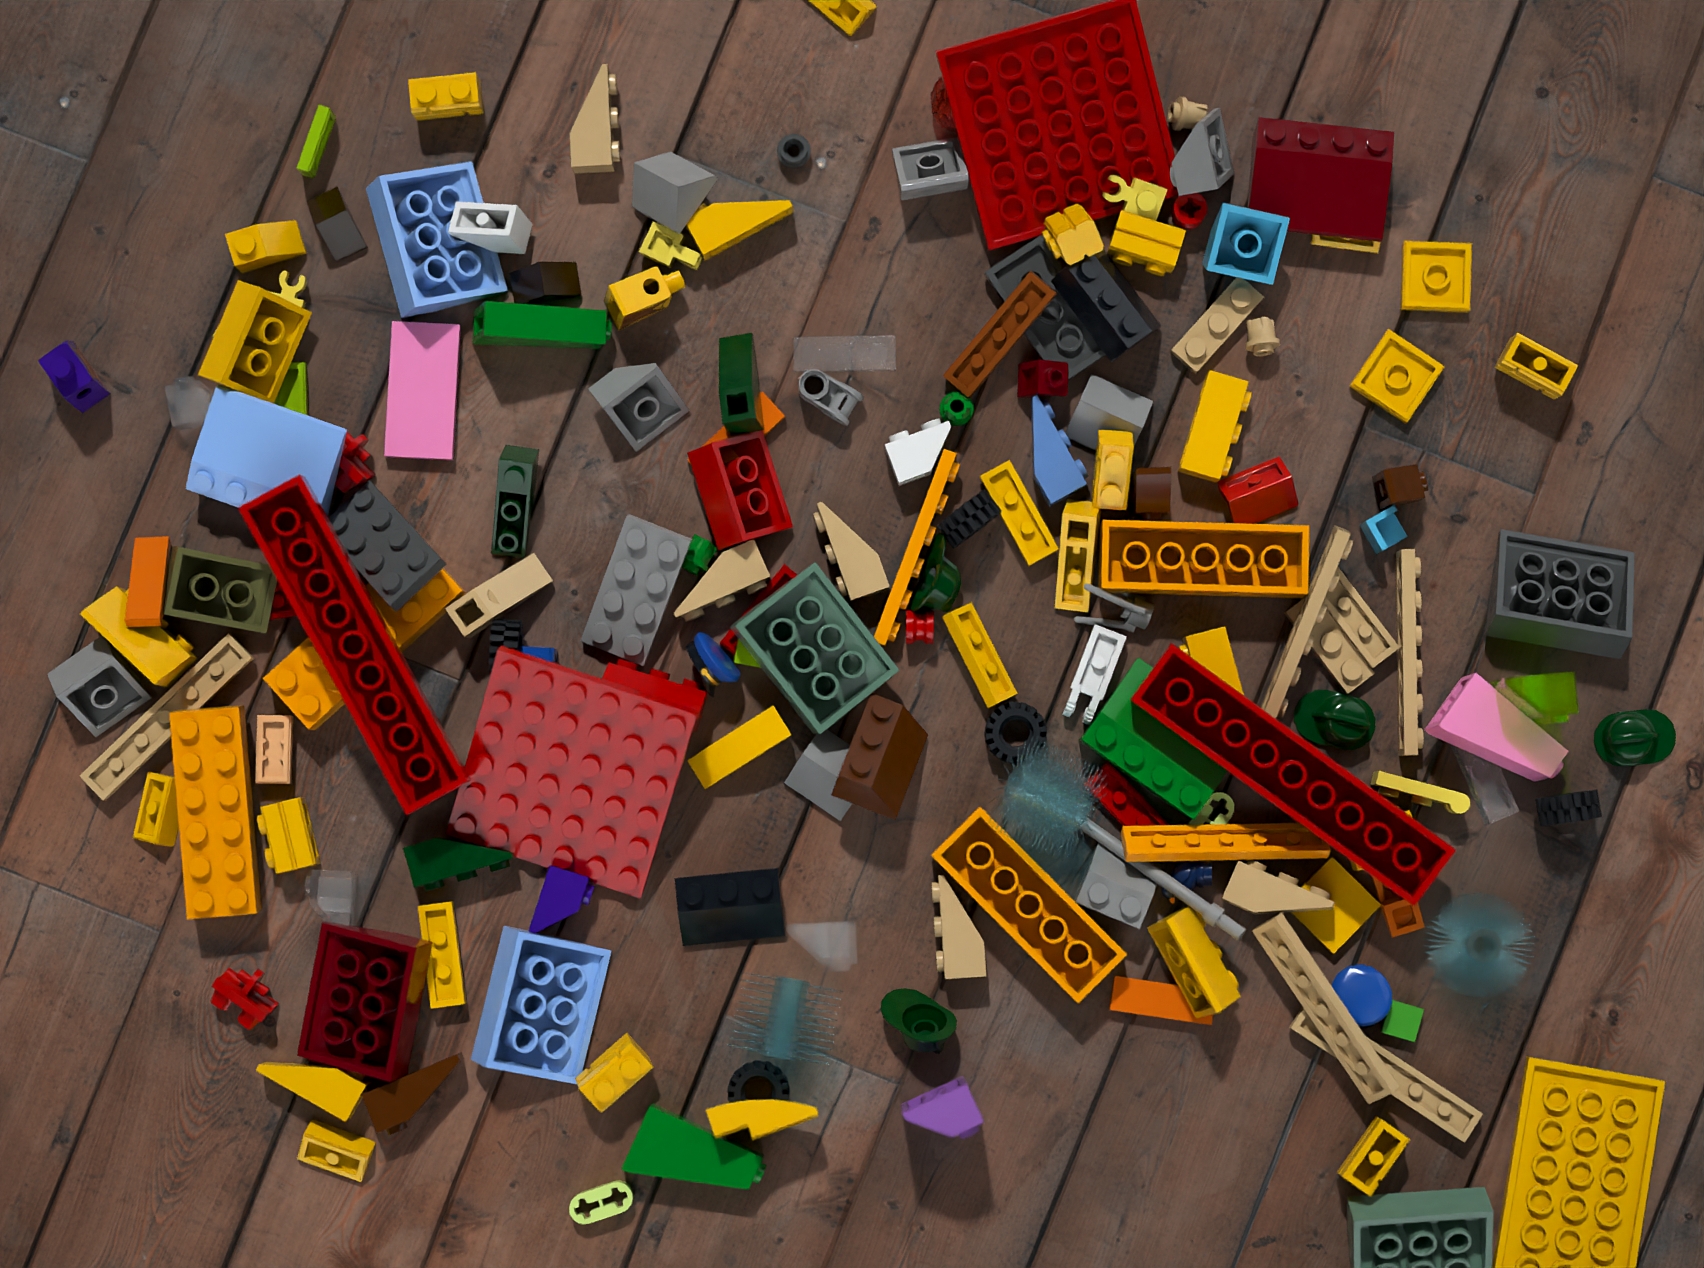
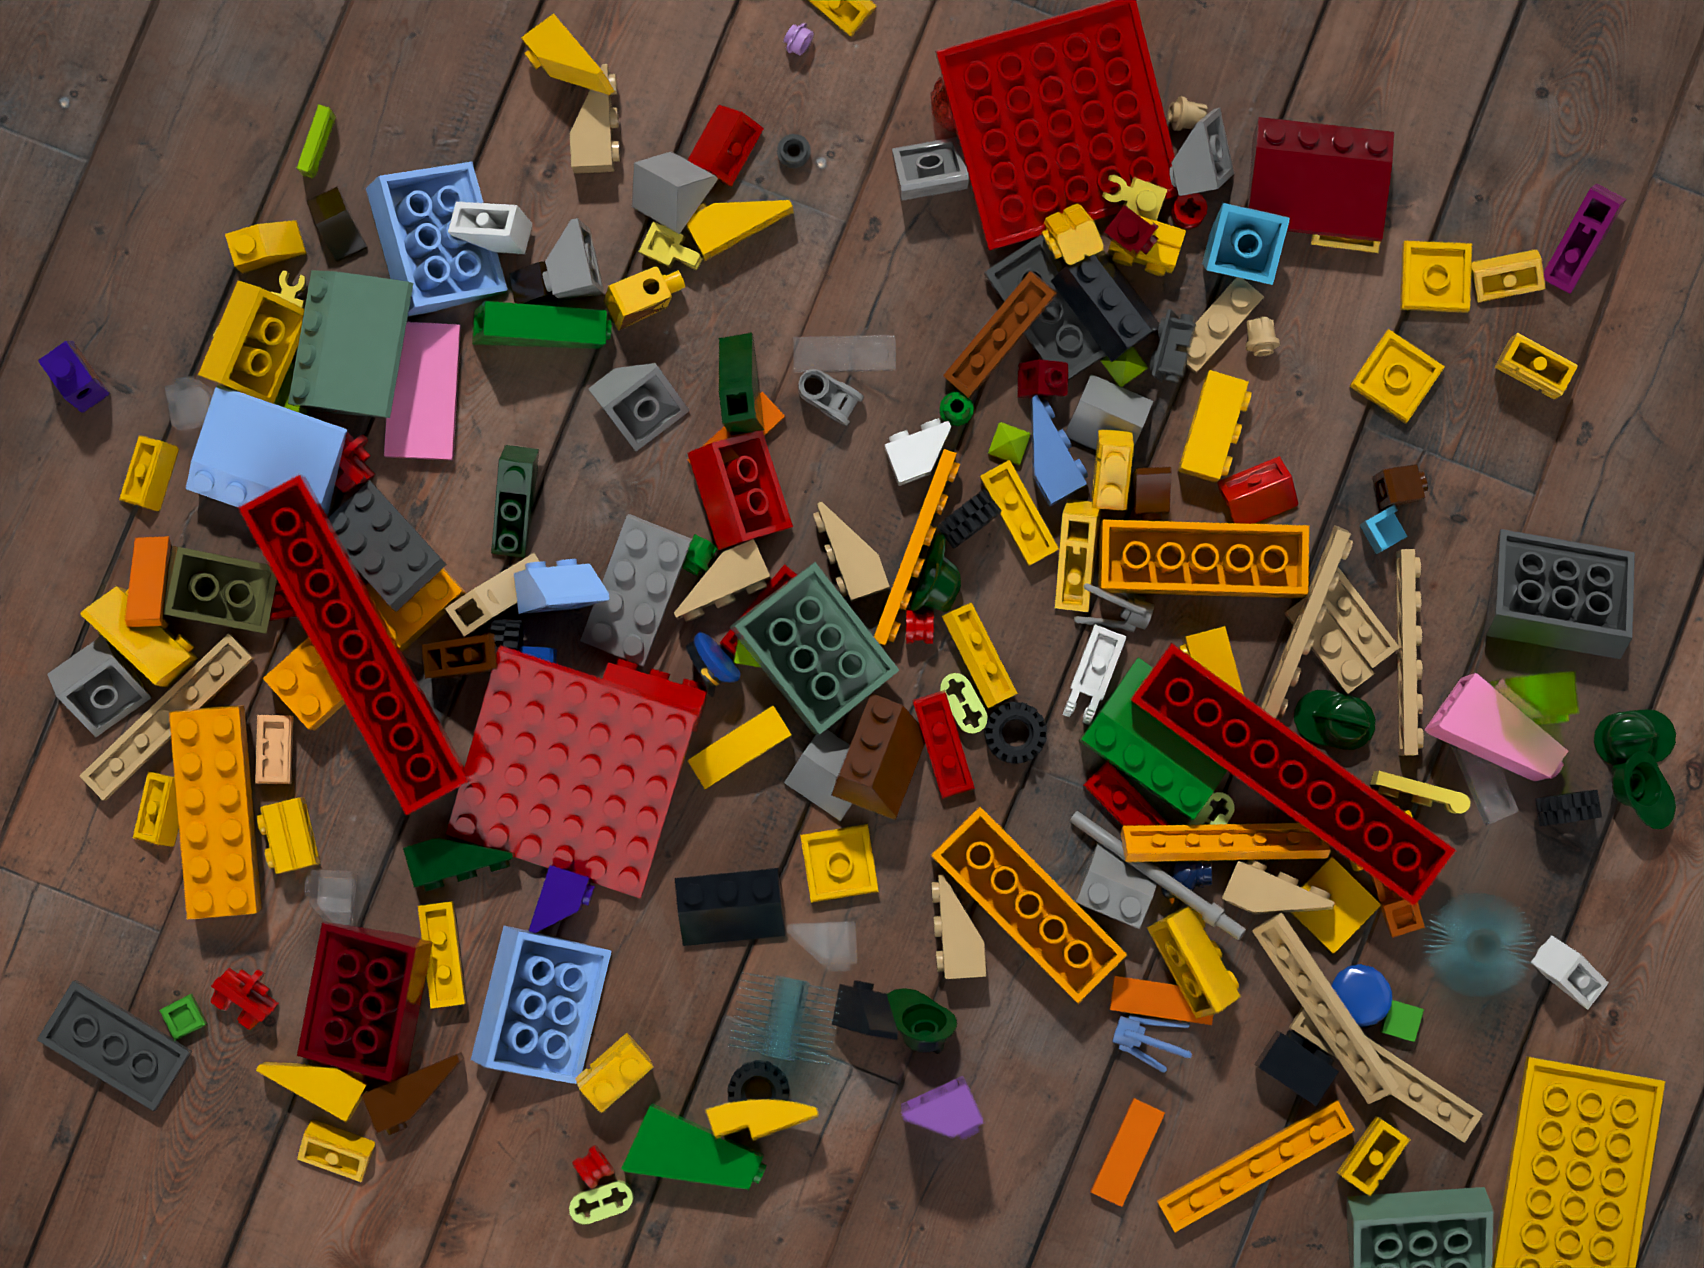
(114, 1045): none -> dark grey plate
(149, 473): none -> yellow slope
(183, 1017): none -> bright green tile
(350, 344): none -> sand green slope
(445, 96): yellow brick -> none
(459, 657): none -> reddish brown slope
(558, 587): none -> light blue slope
(563, 57): none -> yellow slope
(573, 264): none -> light grey slope
(593, 1167): none -> red wheel
(726, 144): none -> red panel
(798, 39): none -> lavender plate
(839, 863): none -> yellow tile
(864, 1011): none -> black slope
(943, 744): none -> red tile
(970, 698): none -> yellowish green beam
(1009, 443): none -> lime slope
(1047, 798): clear light blue piece -> none
(1125, 367): none -> lime slope
(1127, 1152): none -> orange tile
(1131, 232): none -> dark red bracket
(1131, 1033): none -> medium blue plant
(1167, 359): none -> dark grey hinge
(1255, 1165): none -> light orange plate
(1297, 1067): none -> black brick
(1508, 275): none -> yellow slope
(1569, 971): none -> white slope
(1583, 237): none -> magenta slope
(1643, 787): none -> dark green piece

